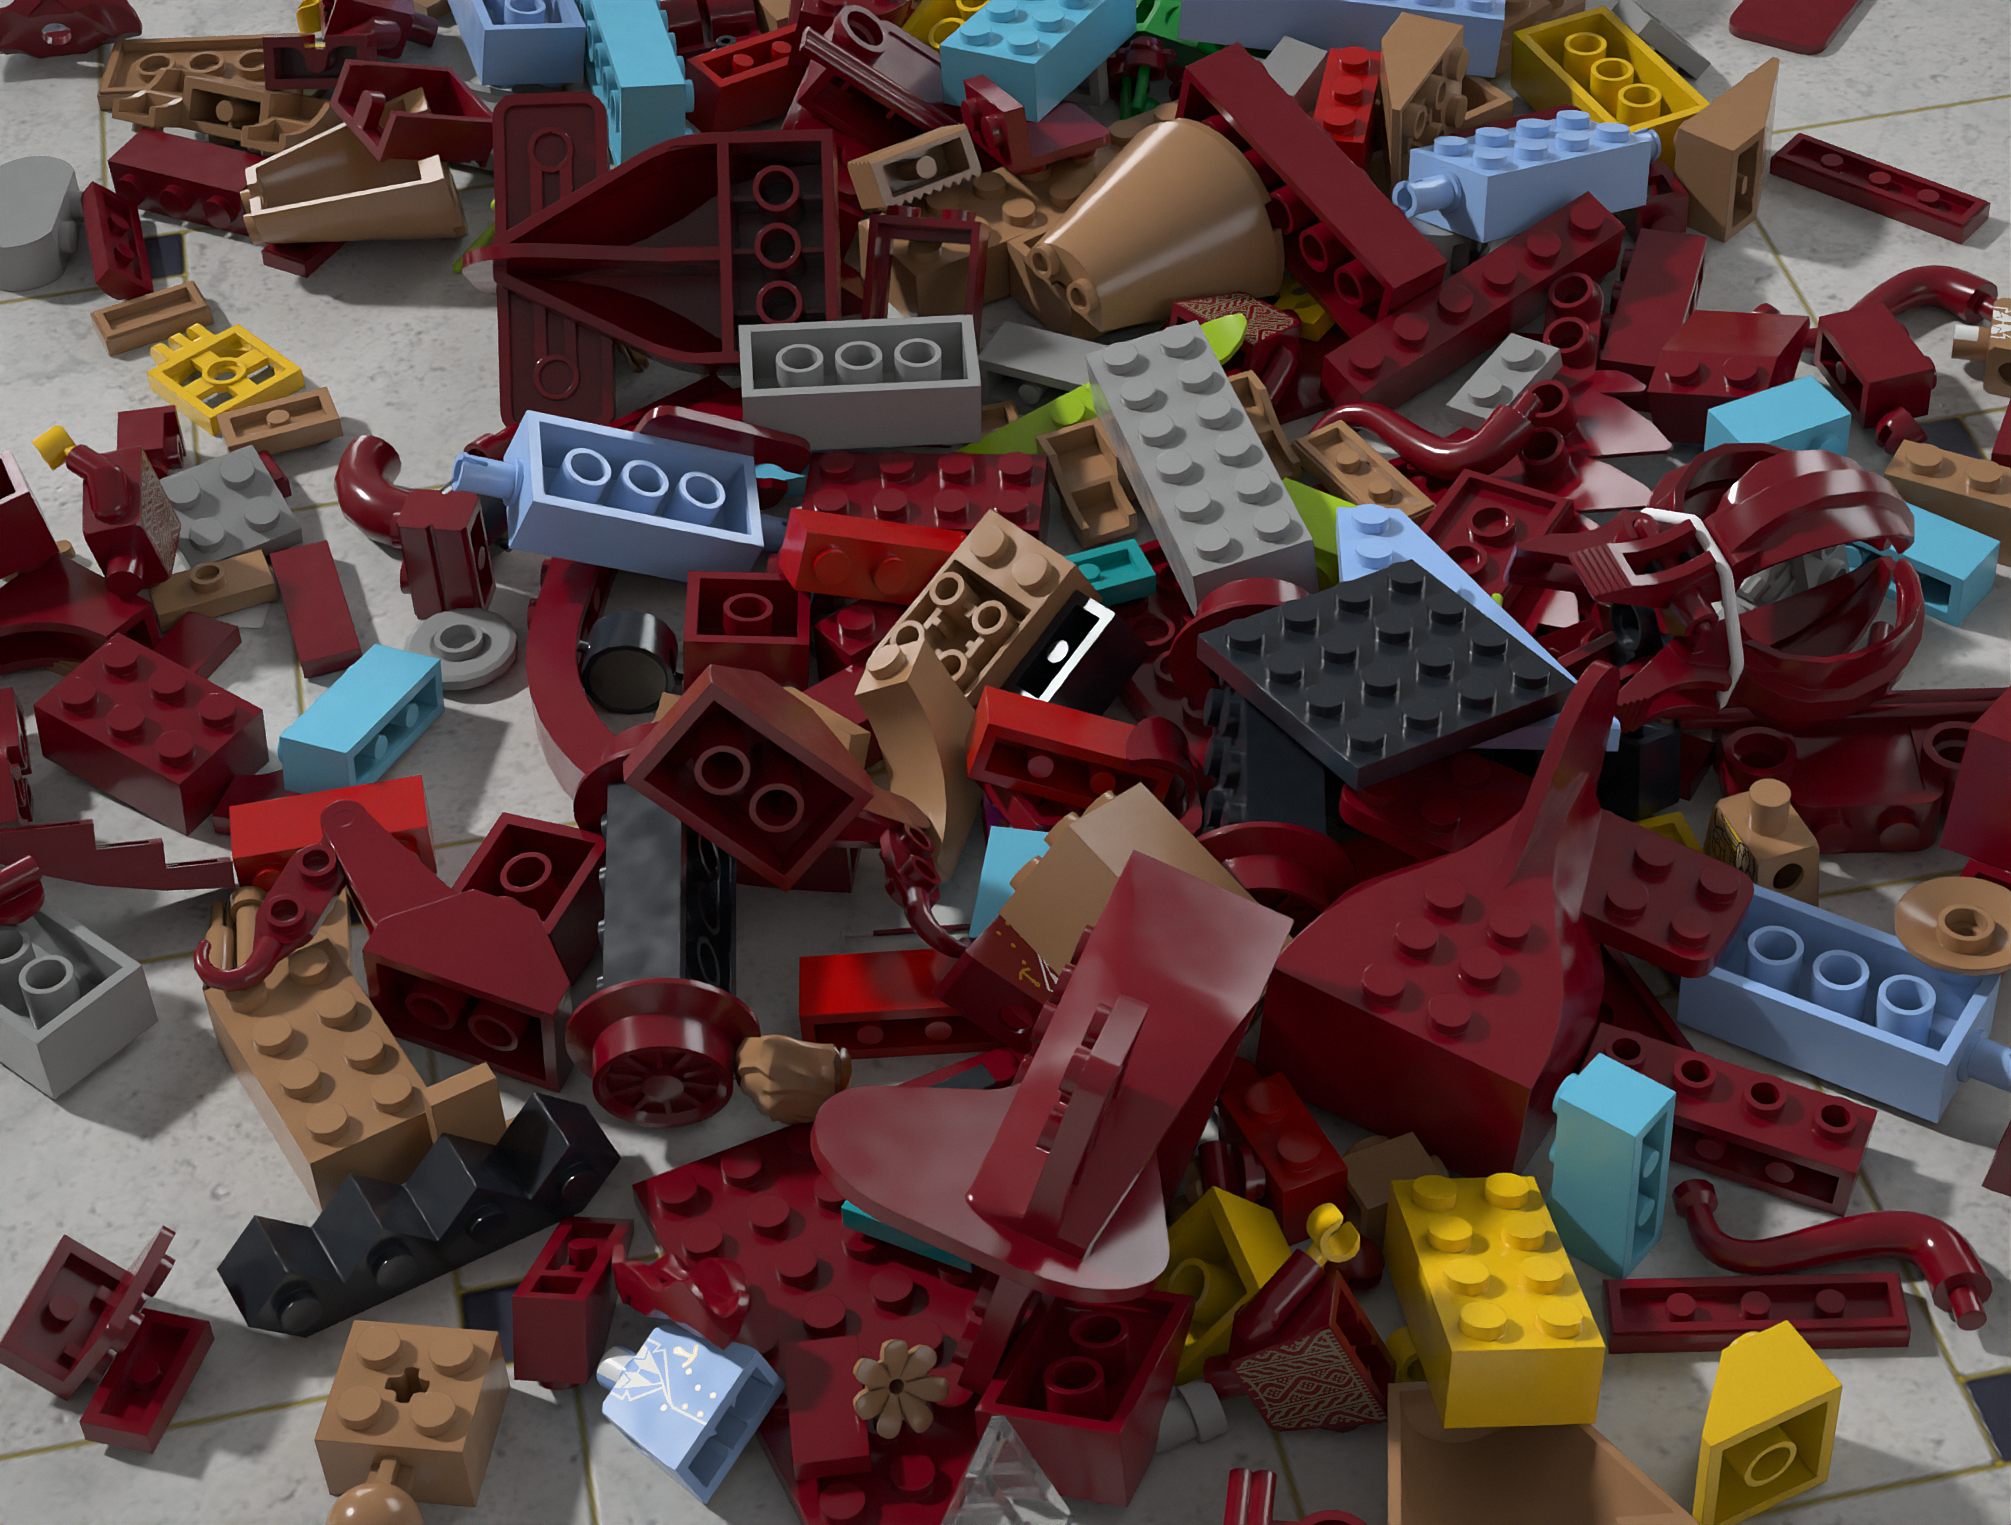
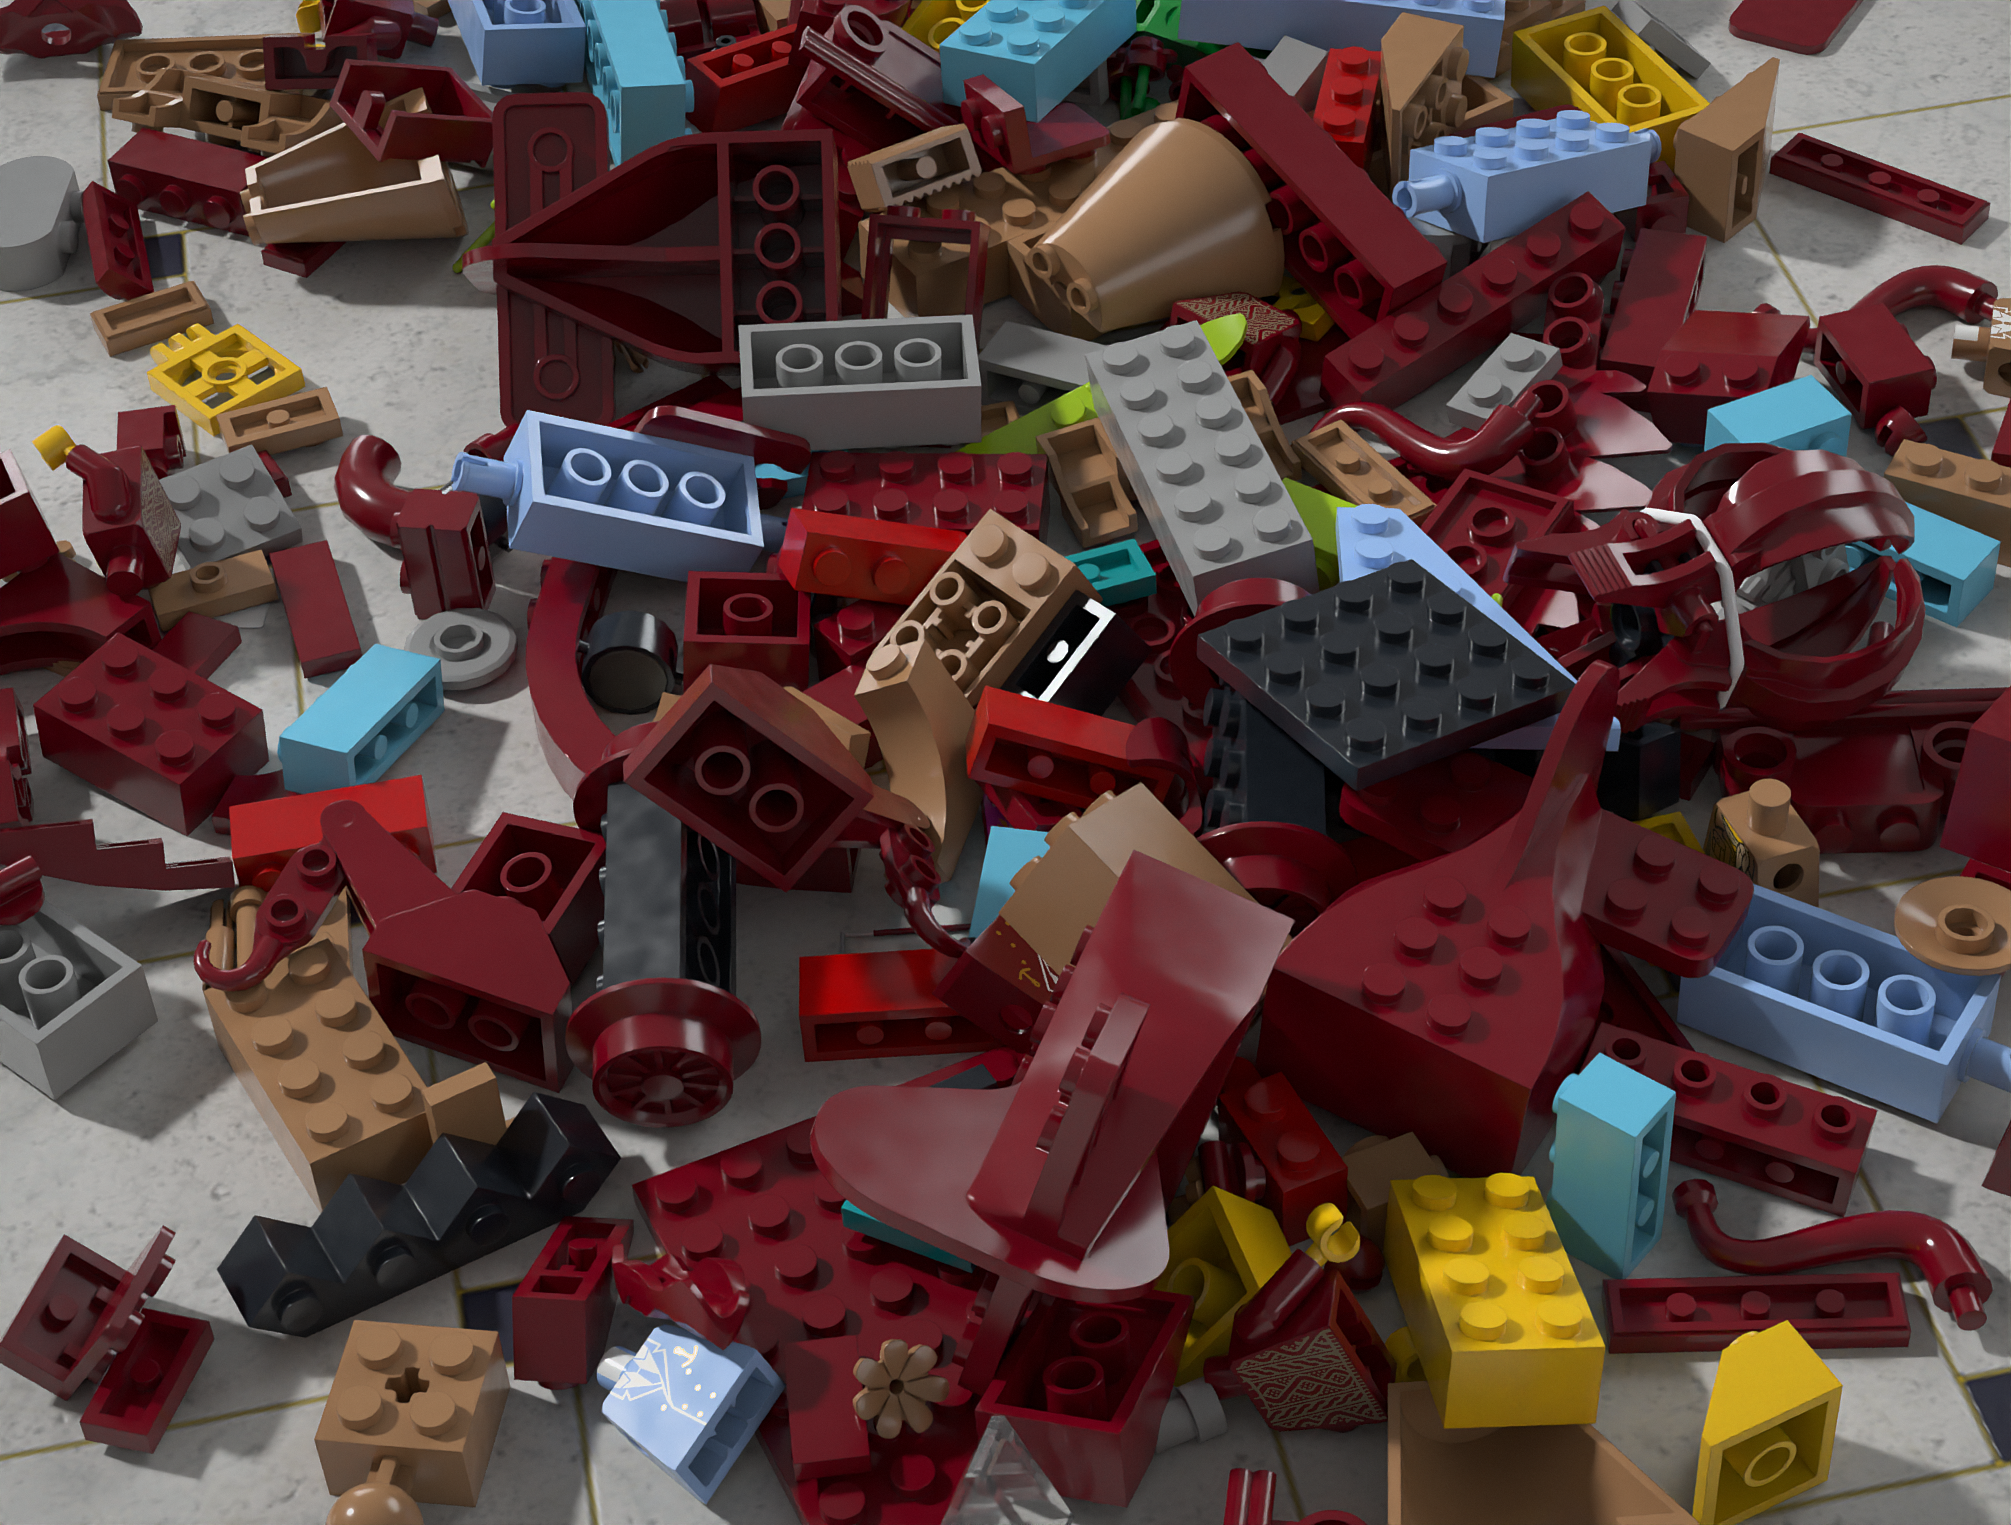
(790, 1076): medium nougat hair -> none

